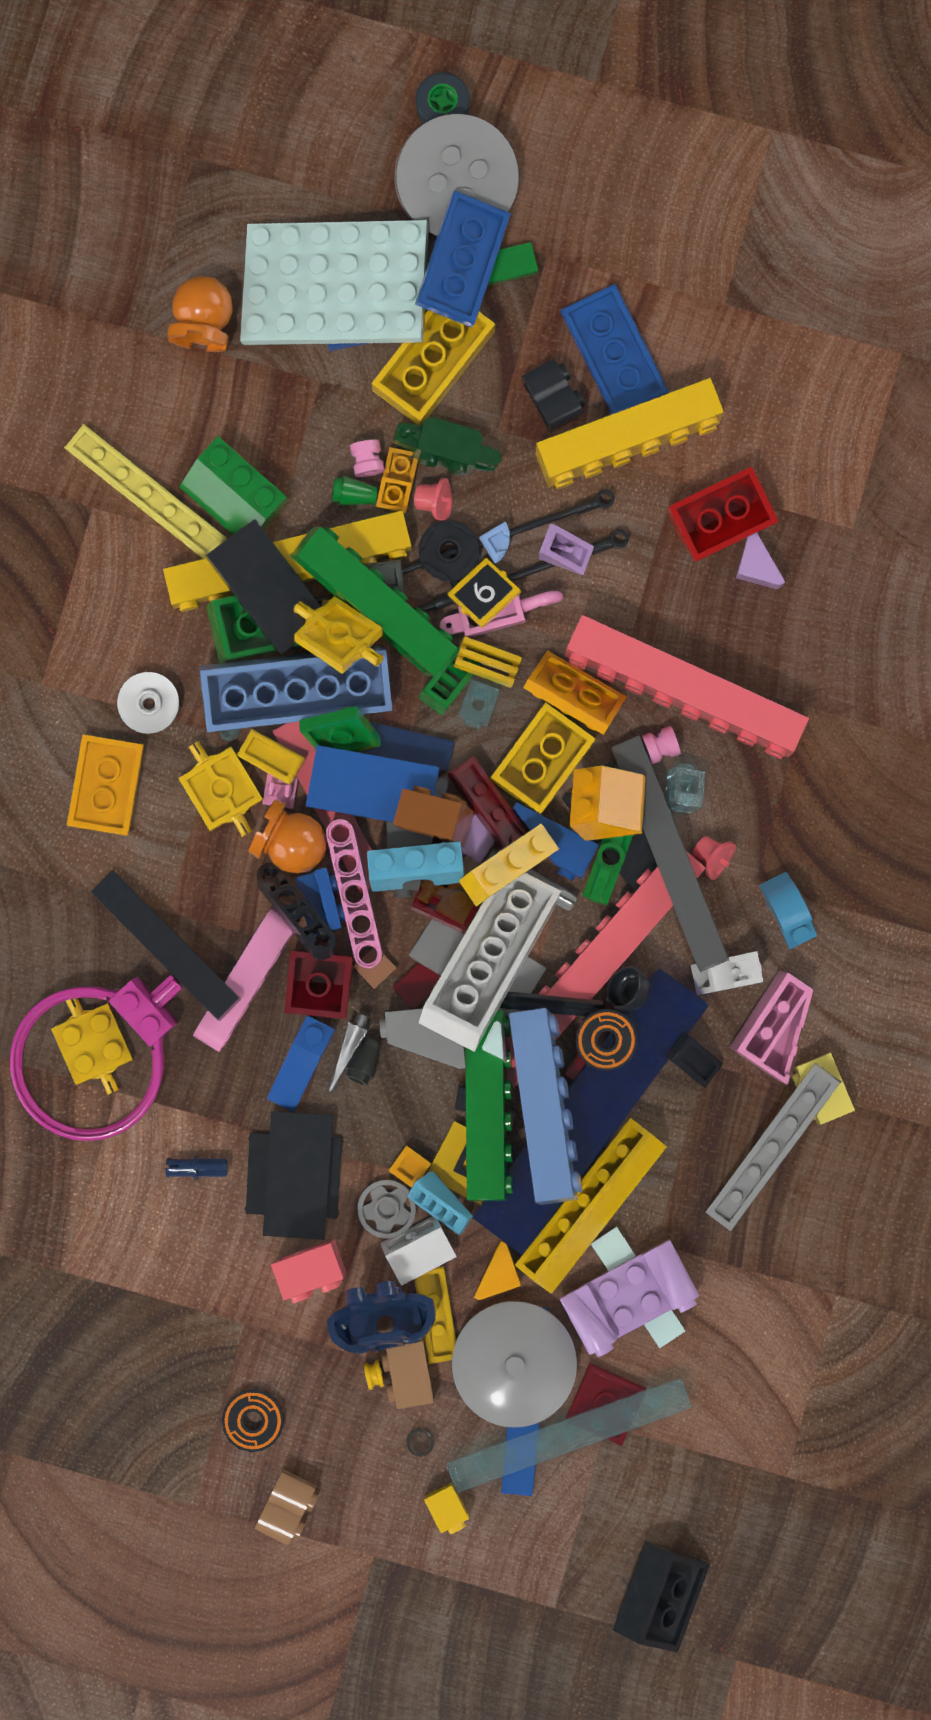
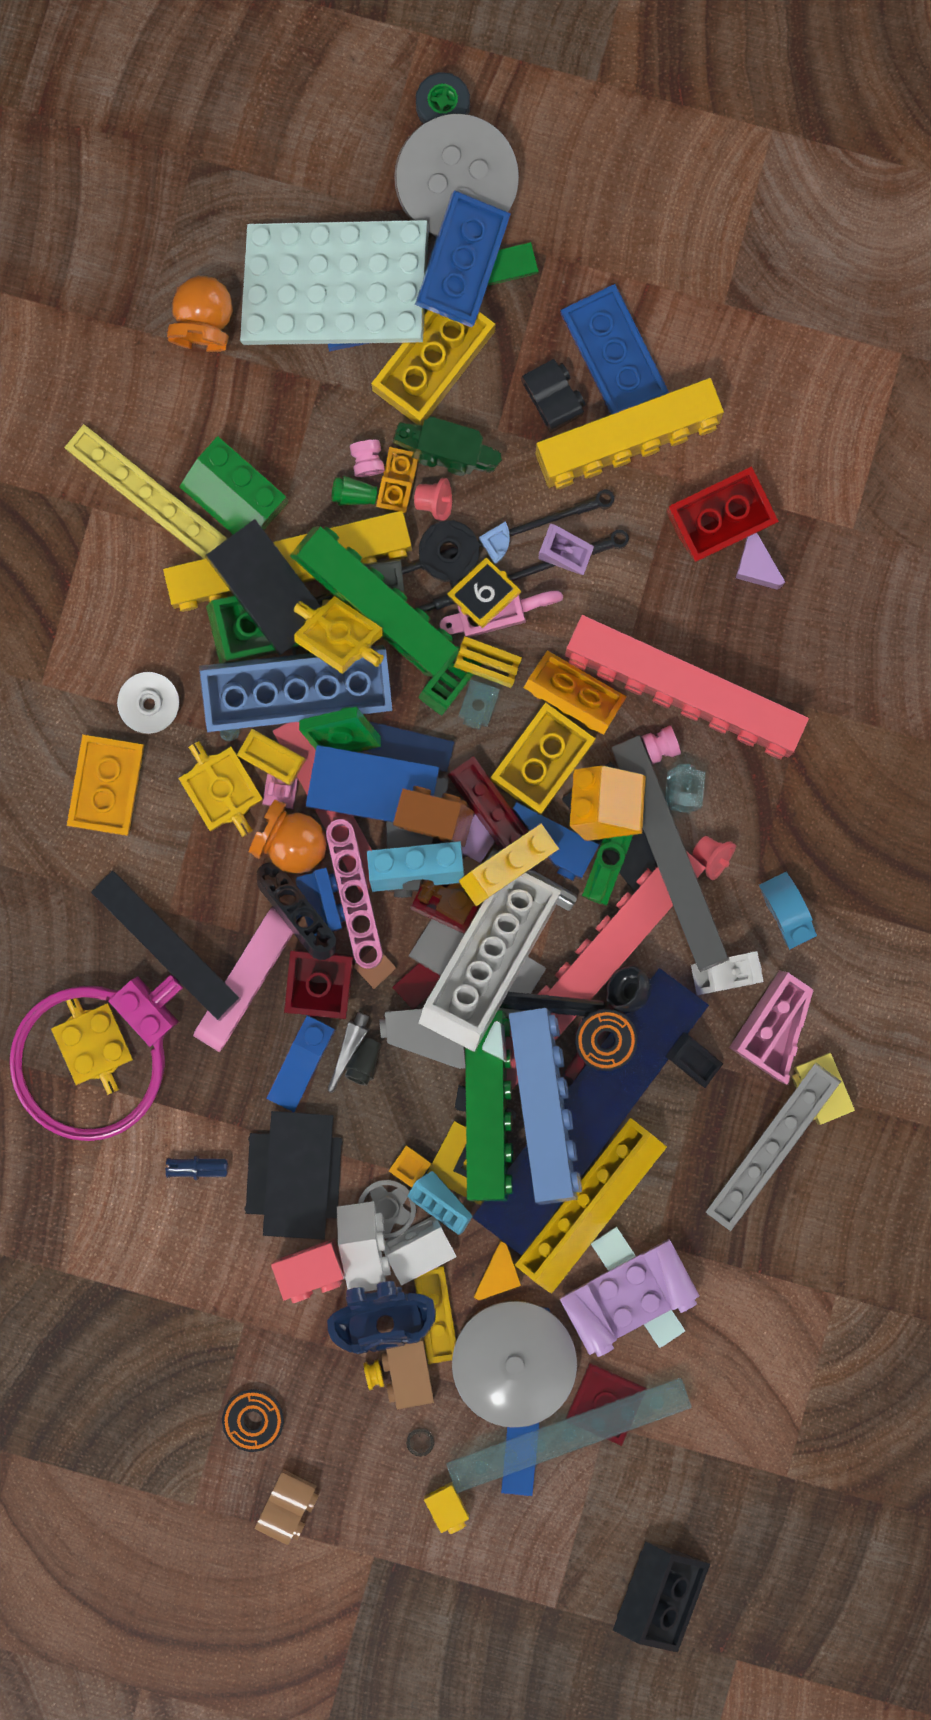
(361, 1245): none -> white brick

